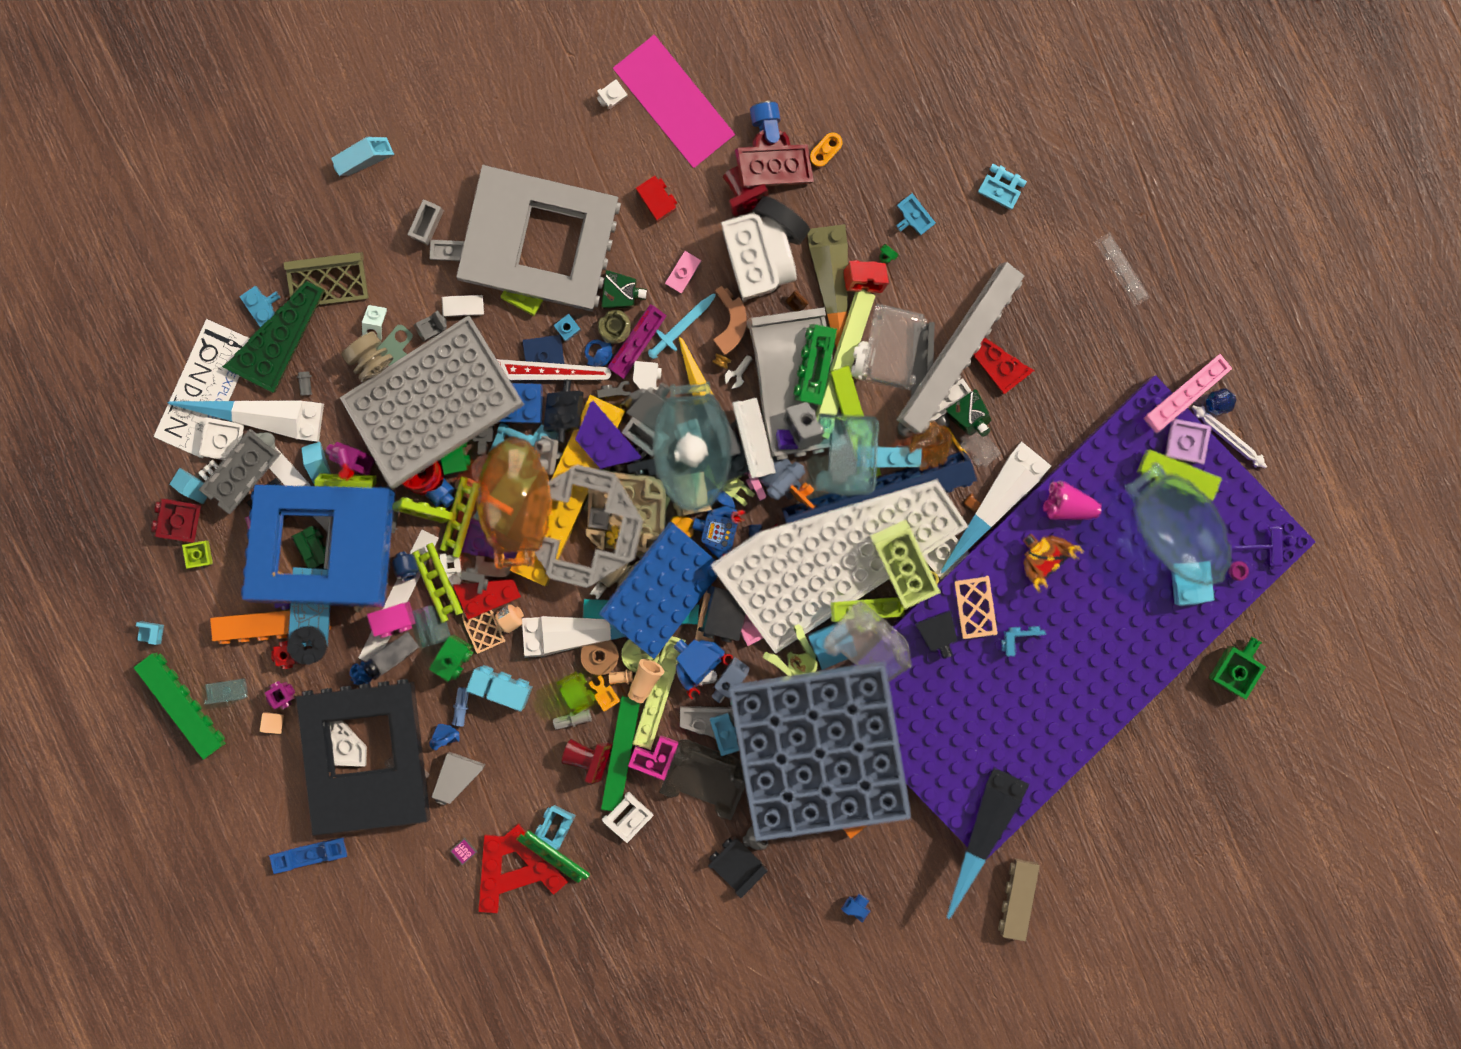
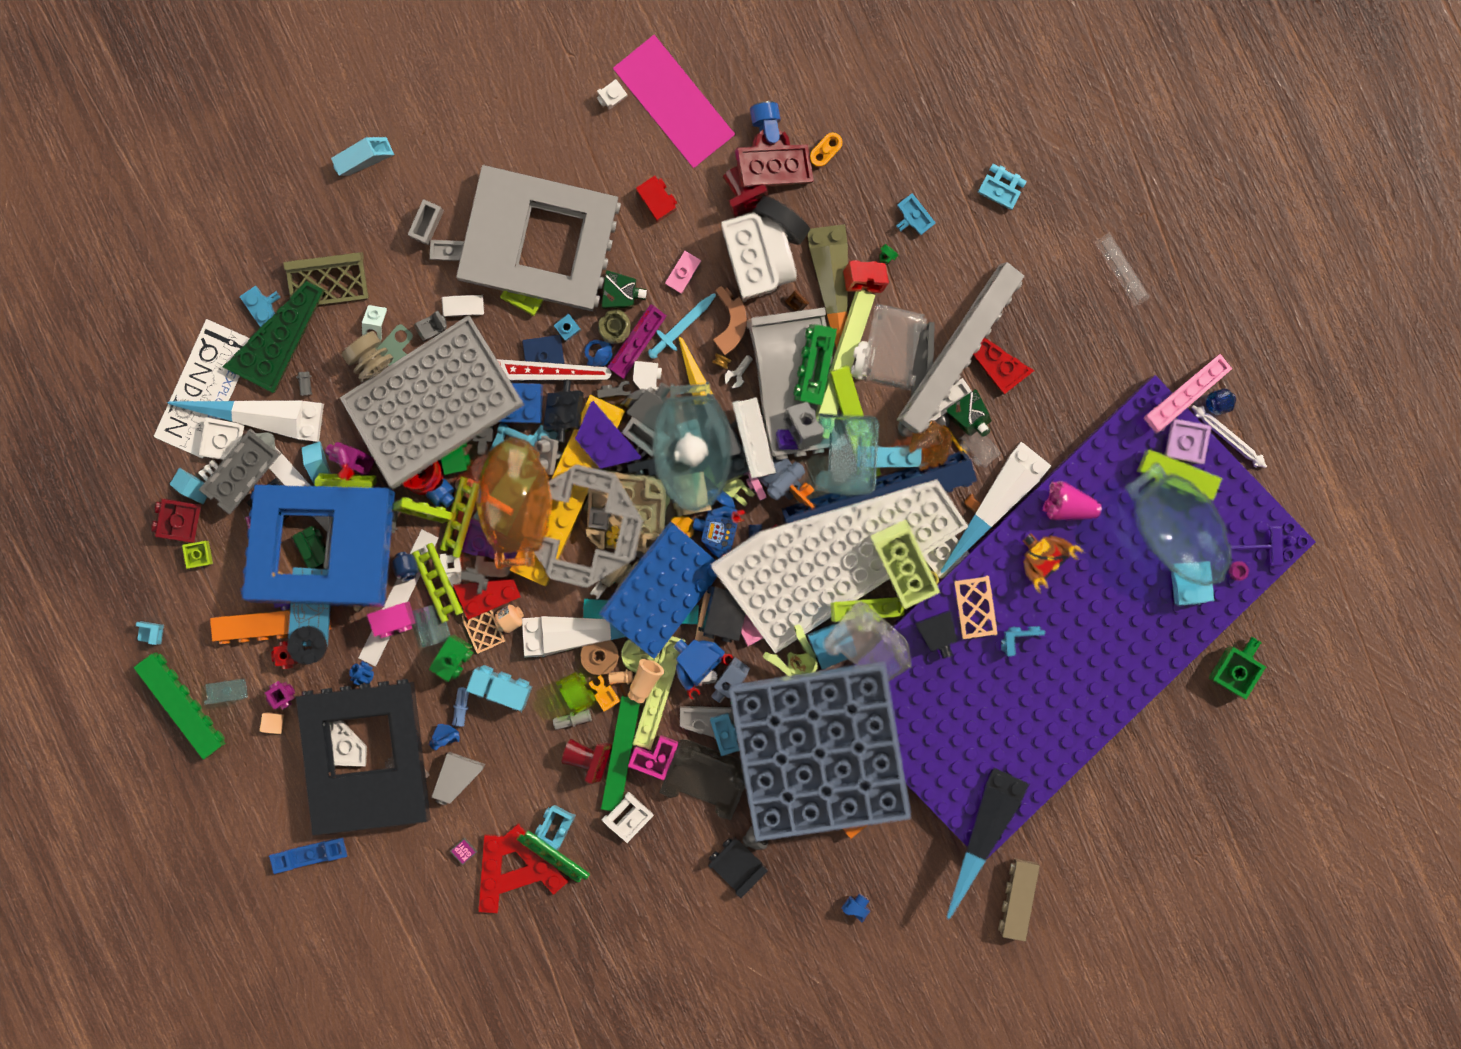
(390, 656): window -> none

